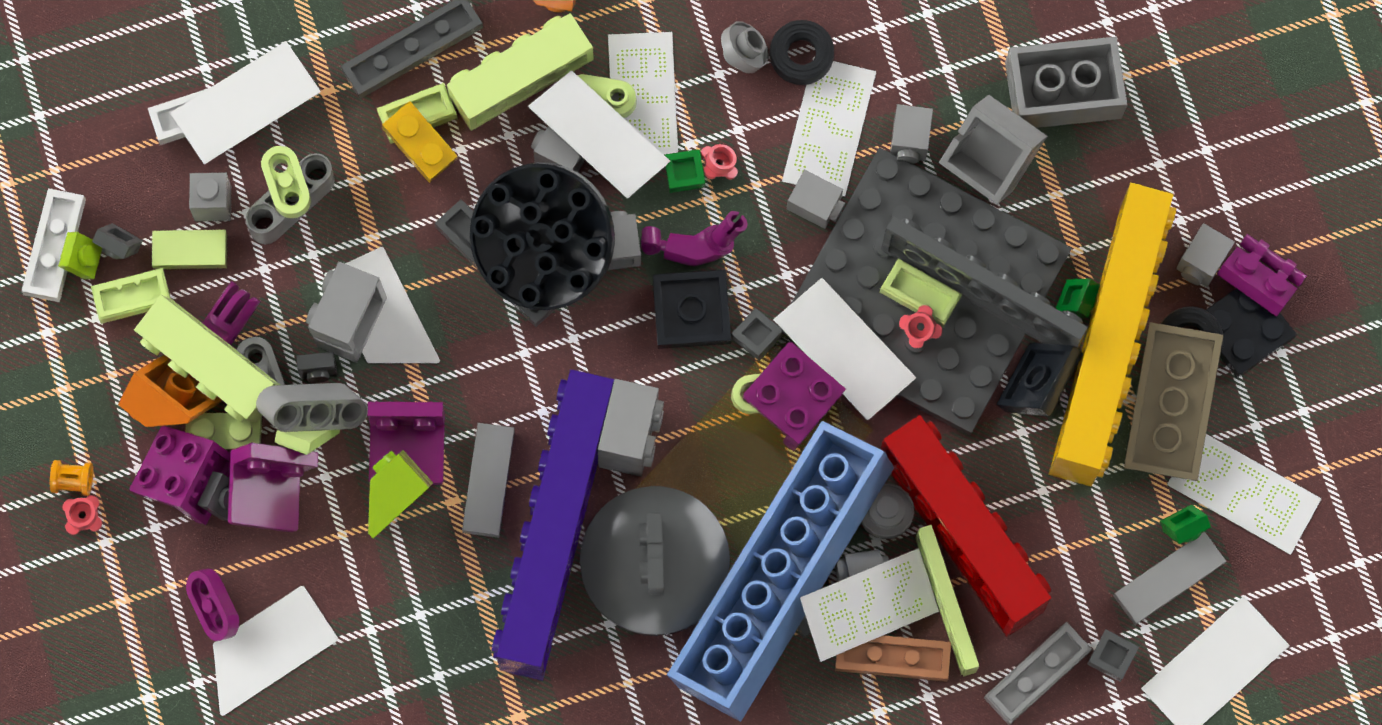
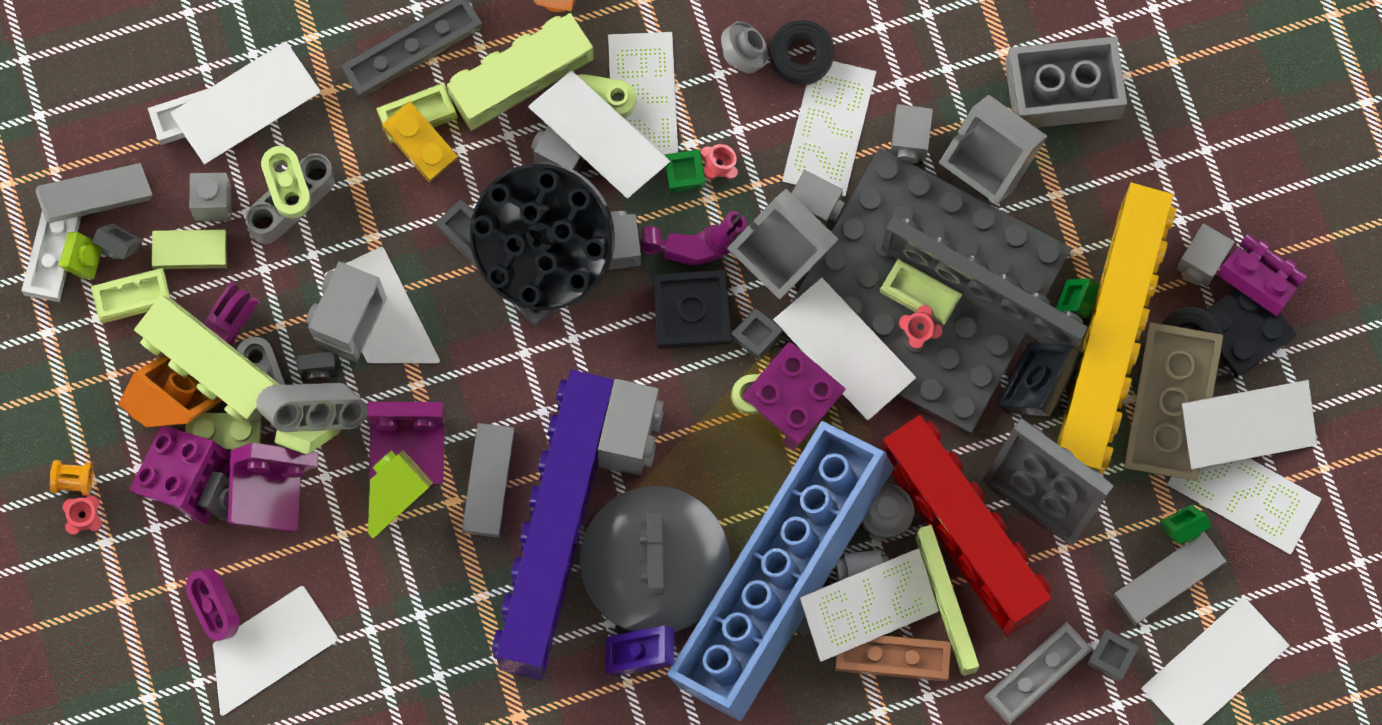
(93, 193): none -> light grey tile
(639, 651): none -> dark purple plate
(782, 243): none -> light grey piece
(1047, 482): none -> dark grey plate
(1249, 424): none -> white sticker

